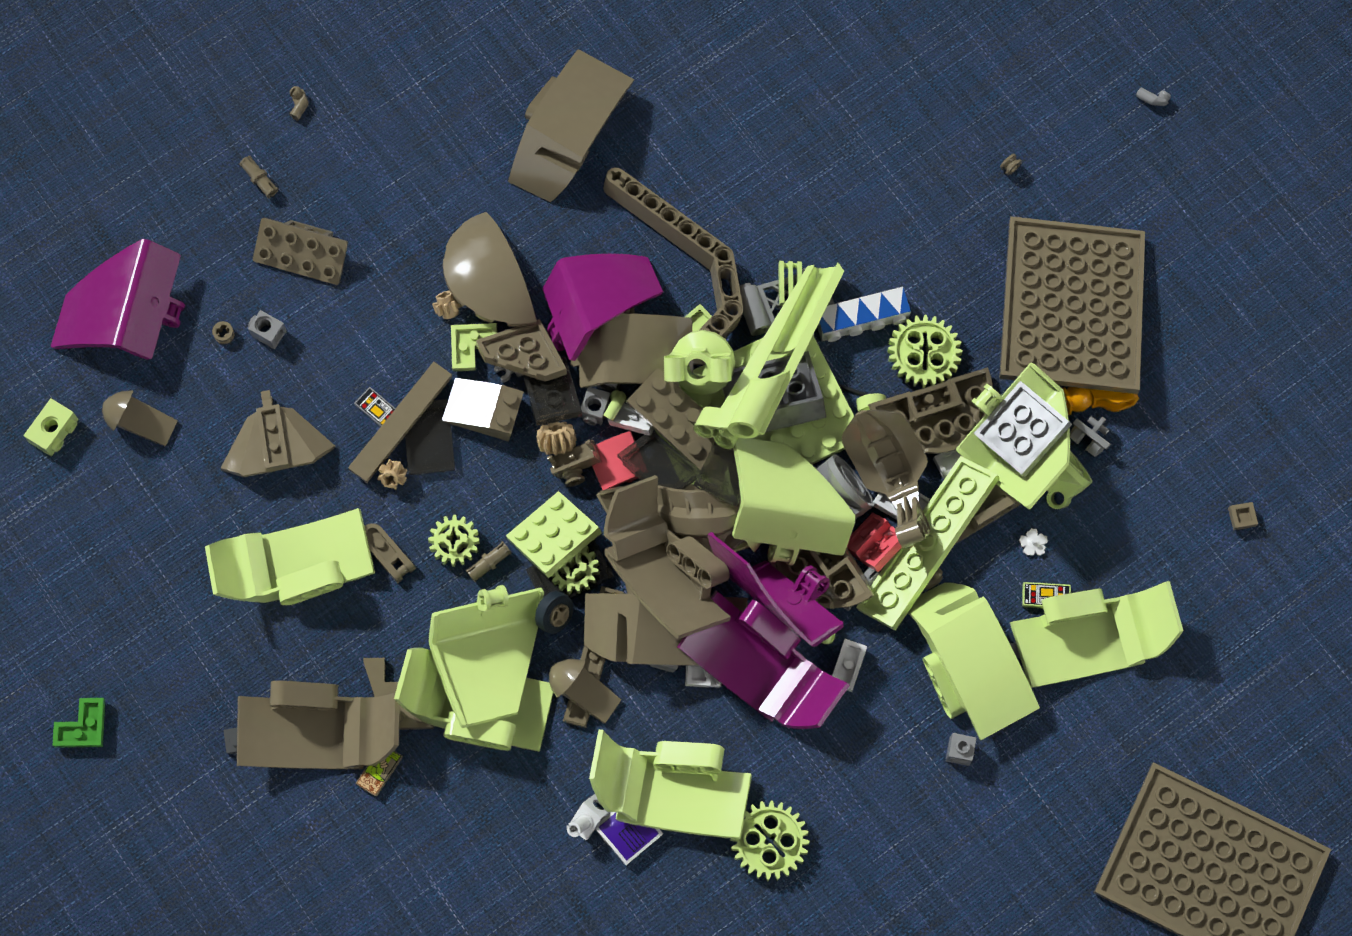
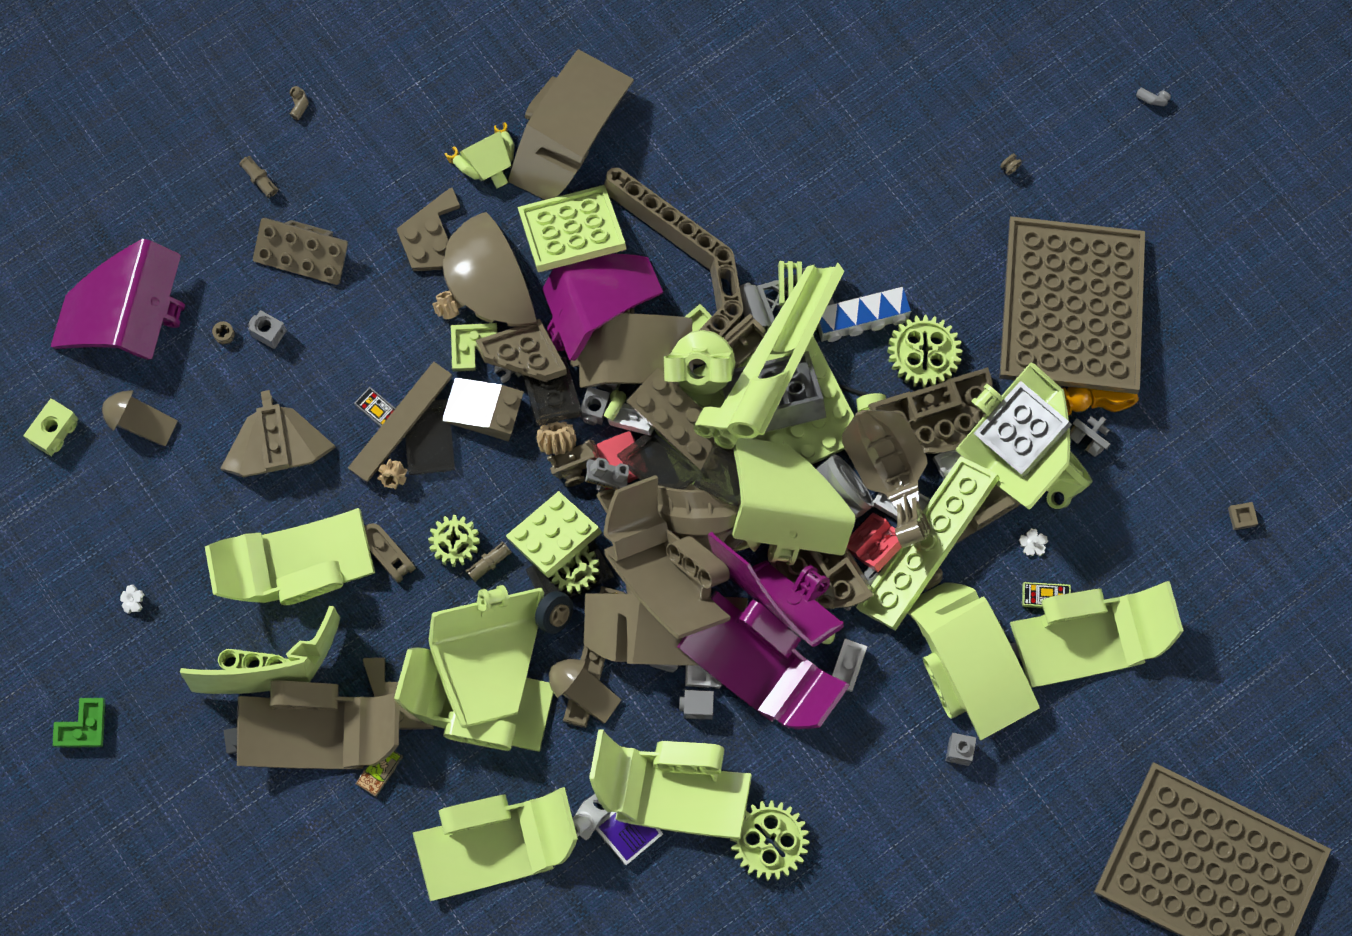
(131, 599): none -> white plant
(301, 666): none -> yellowish green beam
(424, 234): none -> dark tan wing
(486, 157): none -> yellowish green torso
(494, 843): none -> yellowish green beam
(571, 228): none -> yellowish green plate
(606, 475): none -> light grey hips
(697, 704): none -> light grey brick
(745, 338): none -> dark tan hinge

